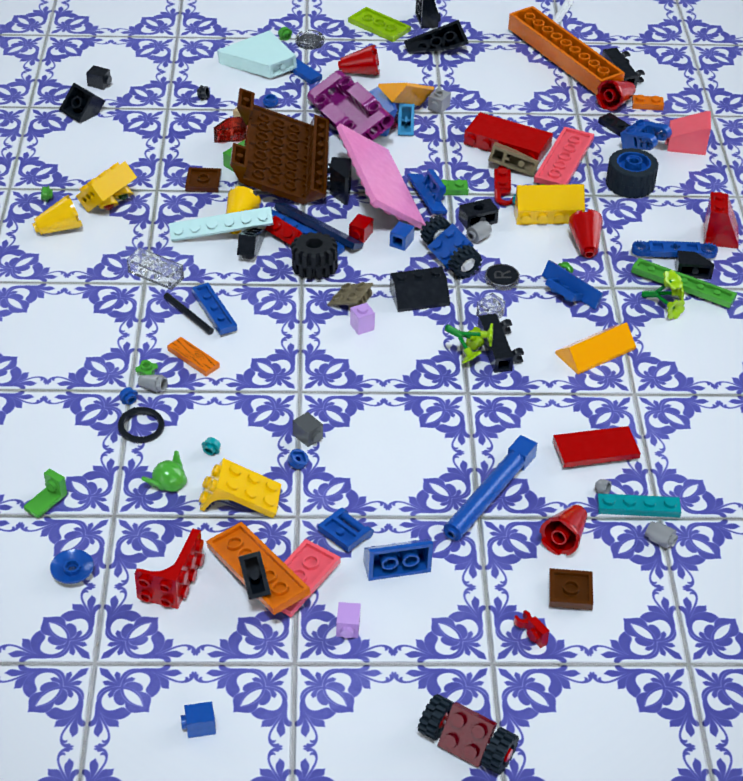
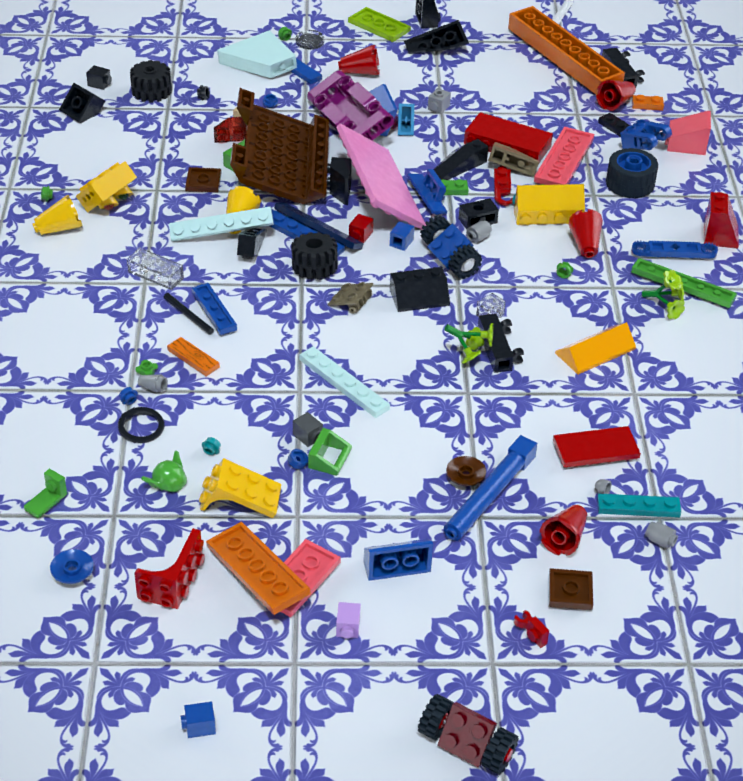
(150, 81): none -> black wheel
(254, 575): black slope -> none
(283, 230): red plate -> none
(328, 439): none -> bright green tile
(341, 533): blue plate -> none
(344, 382): none -> light aqua plate
(362, 318): lavender brick -> none
(406, 92): light orange slope -> none
(462, 160): none -> black wedge
(466, 471): none -> reddish brown dish
(502, 277): tile -> none
(570, 286): blue bracket -> none
(693, 265): black slope -> none

